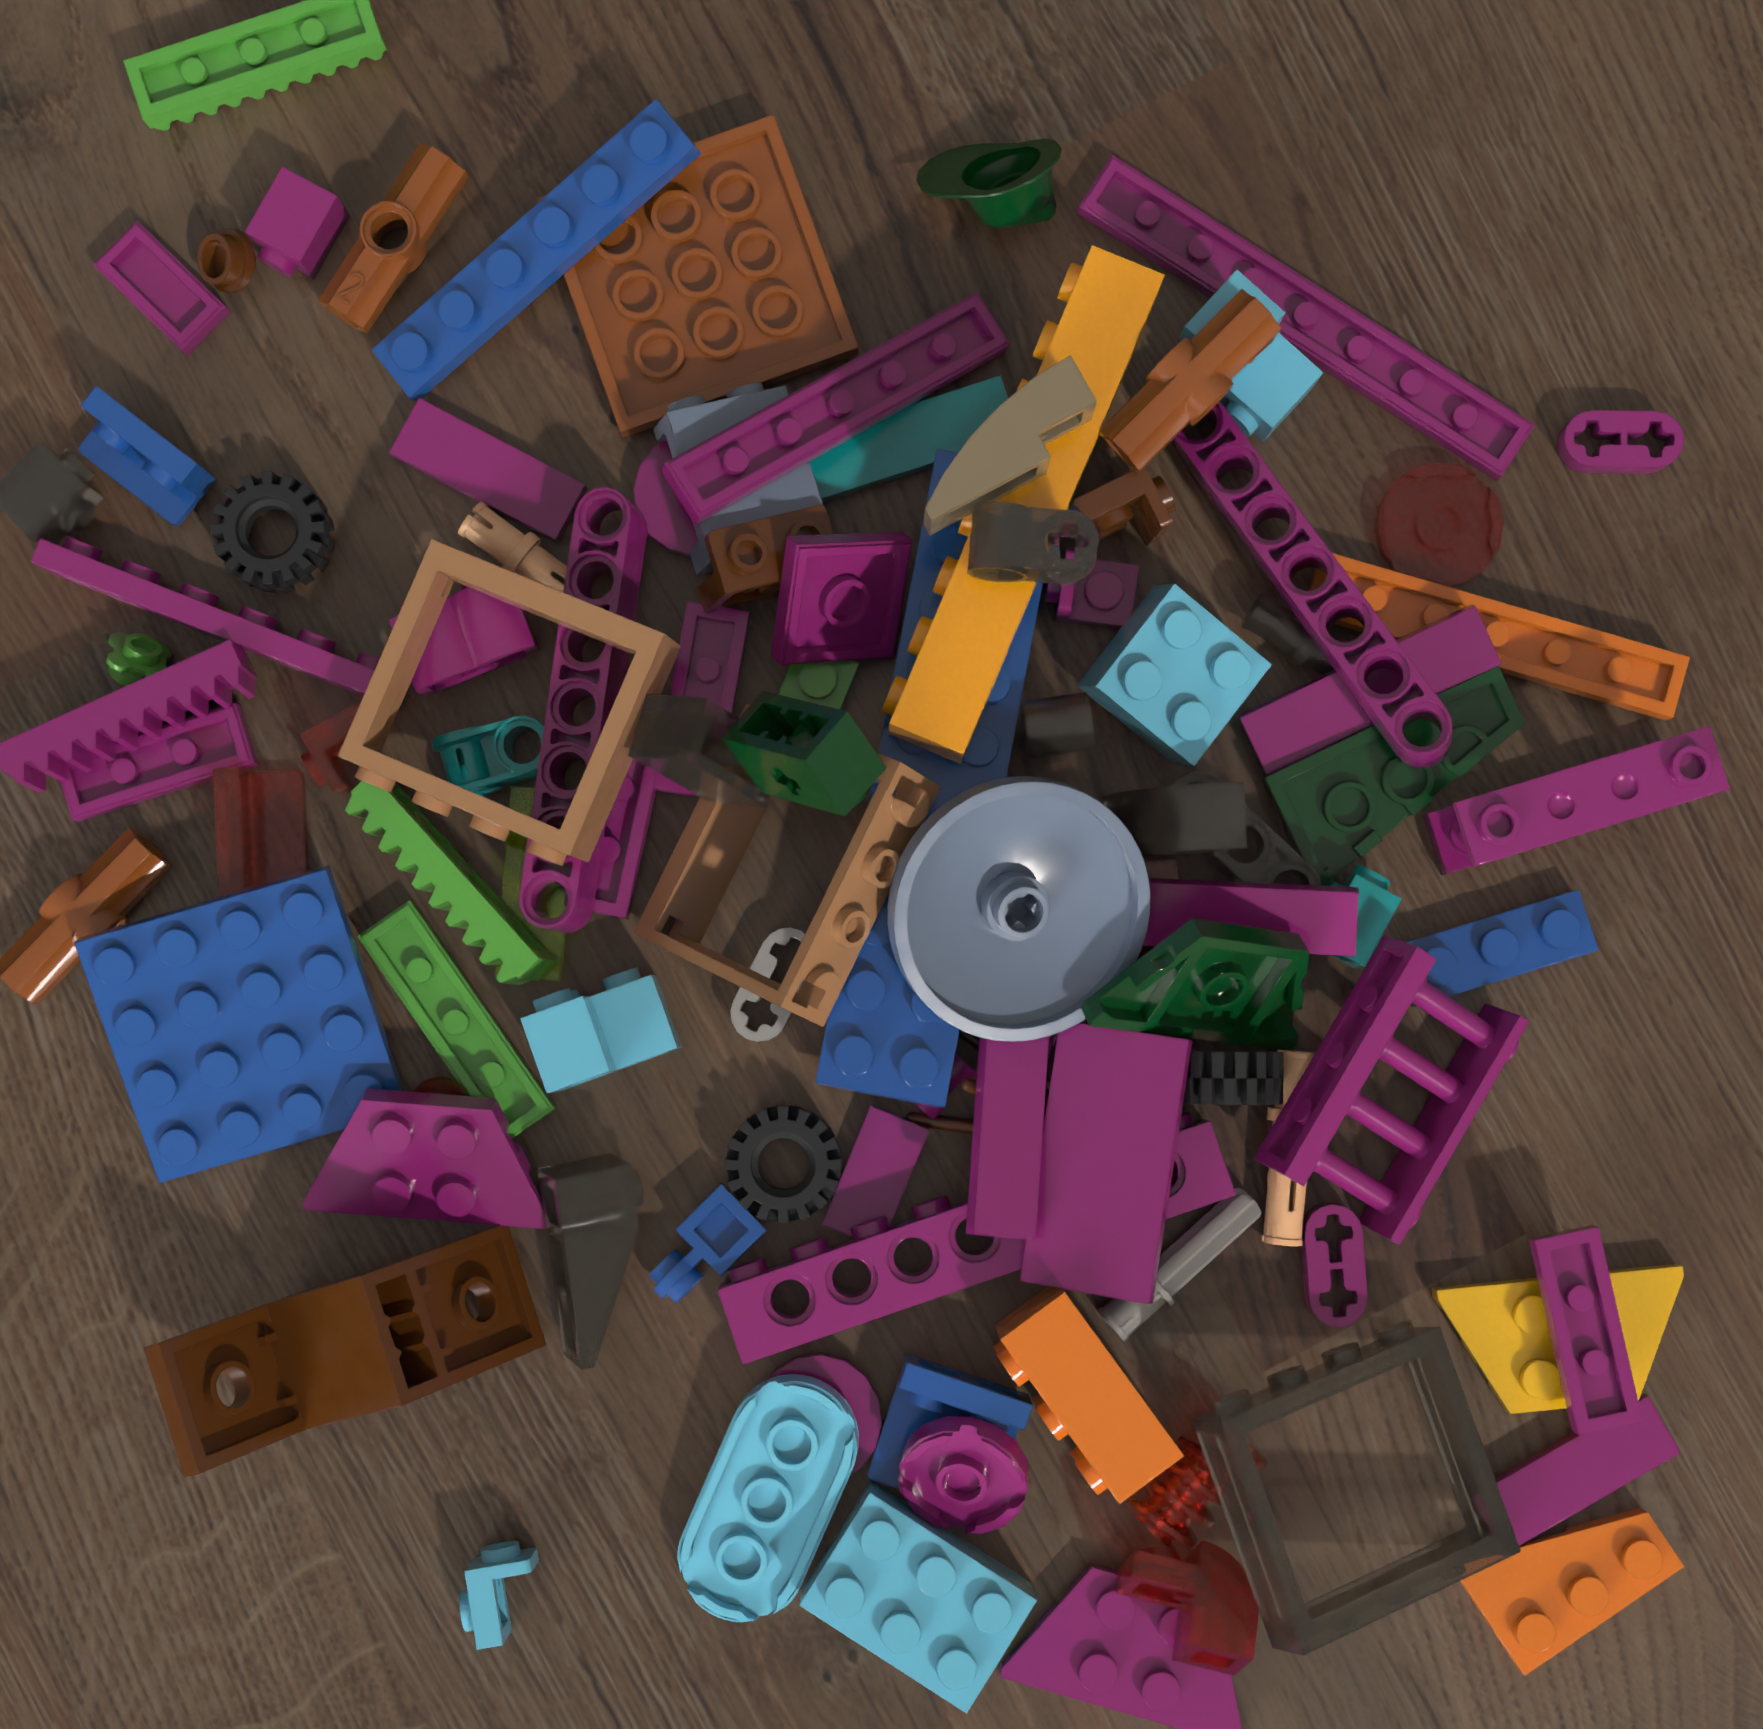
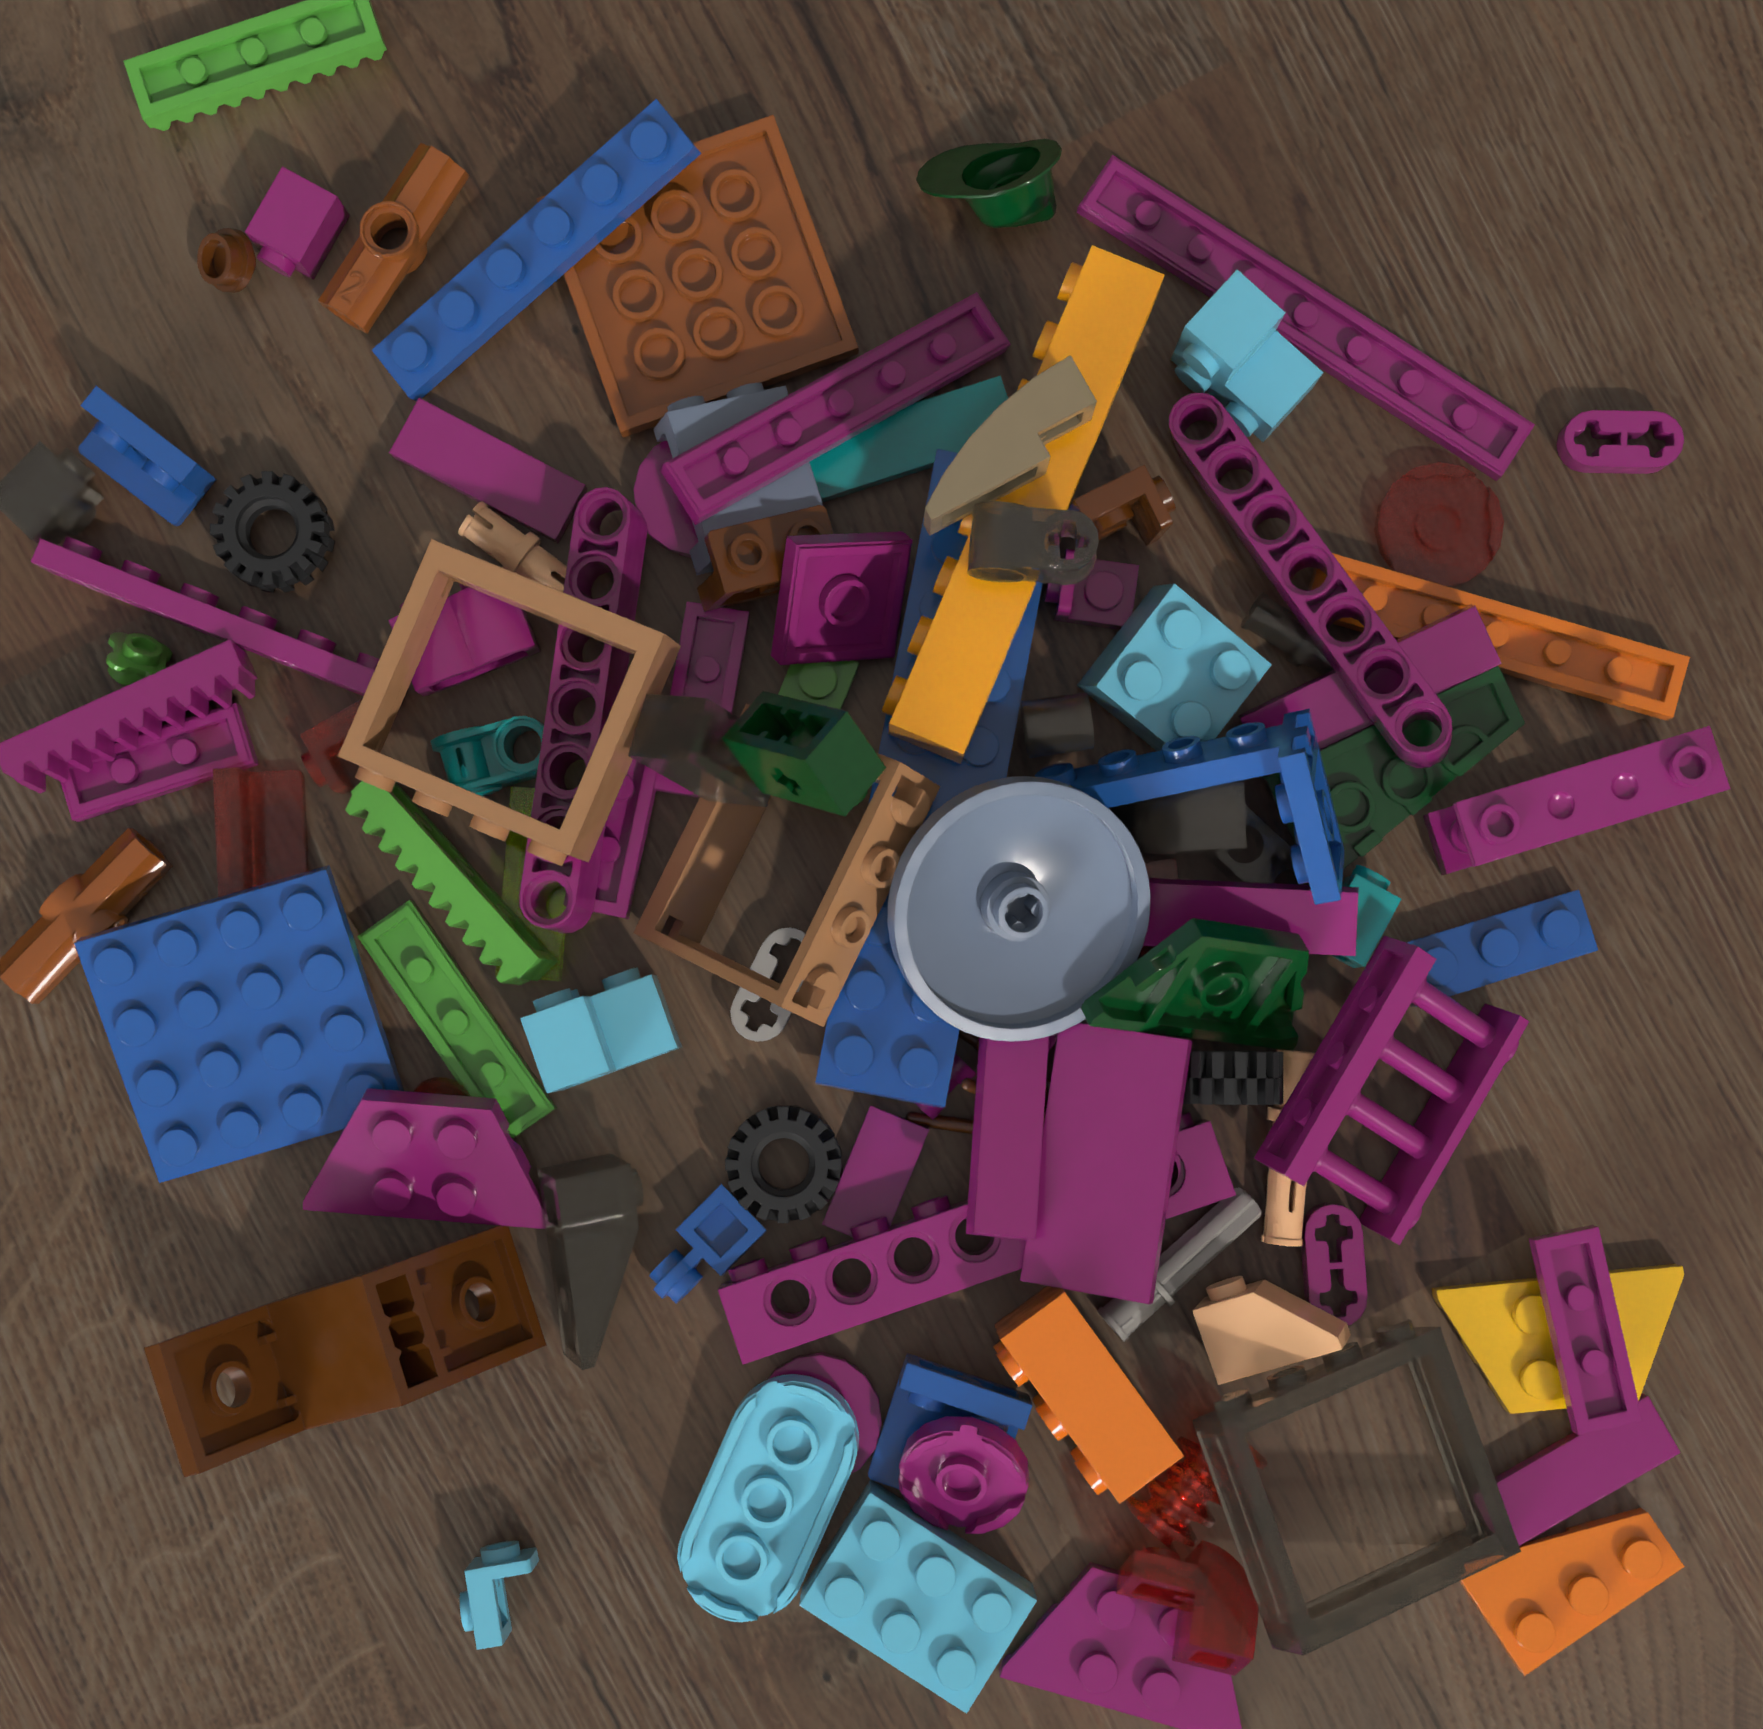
(161, 288): magenta tile -> none
(1190, 380): dark orange piece -> none
(1241, 755): none -> blue bracket
(1262, 1328): none -> light nougat slope

